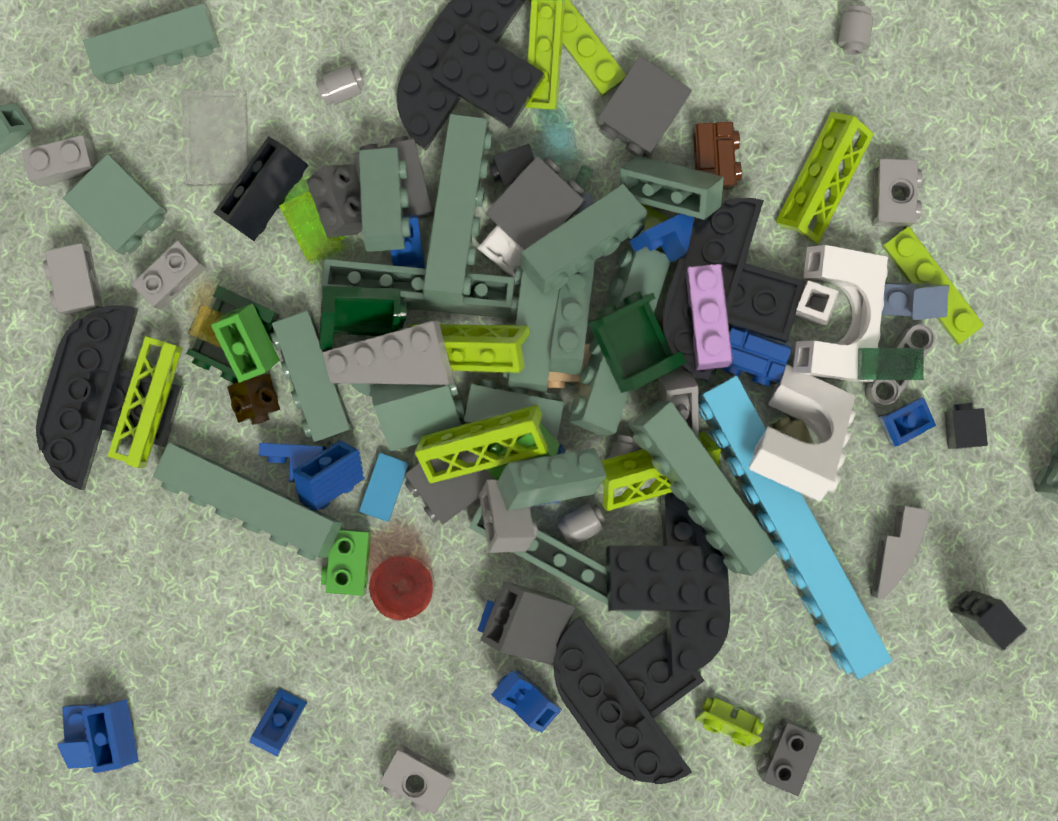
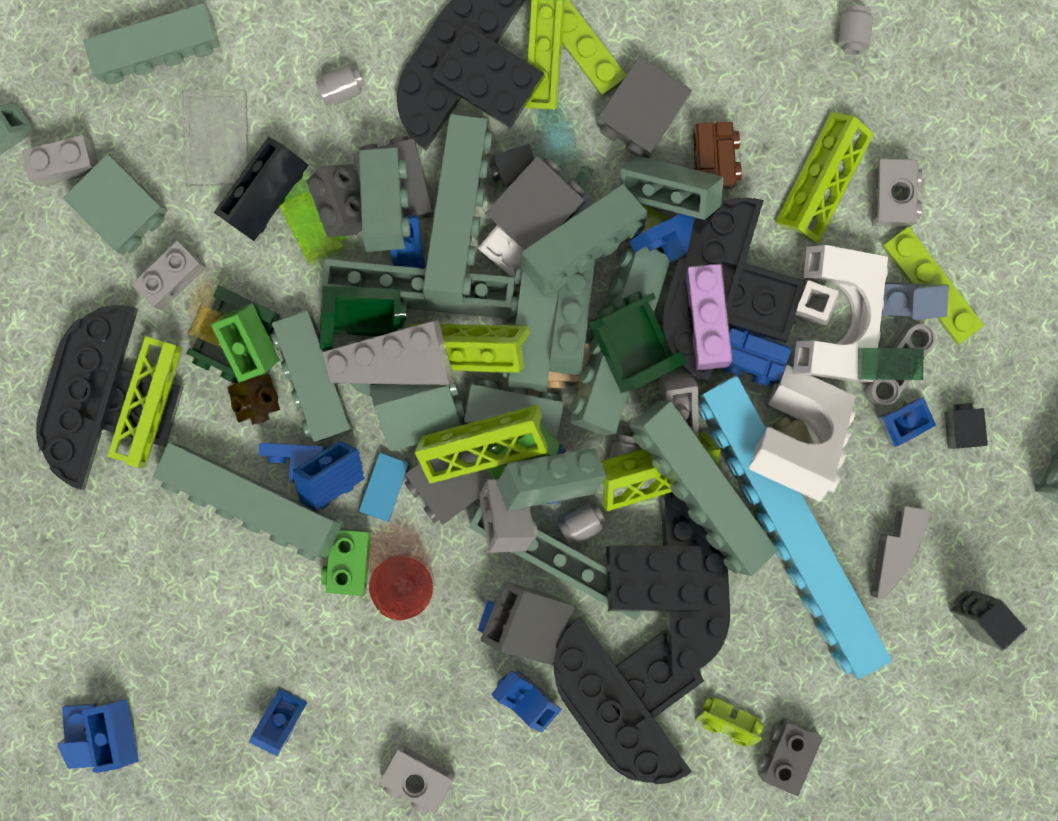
(72, 279): light grey brick -> none

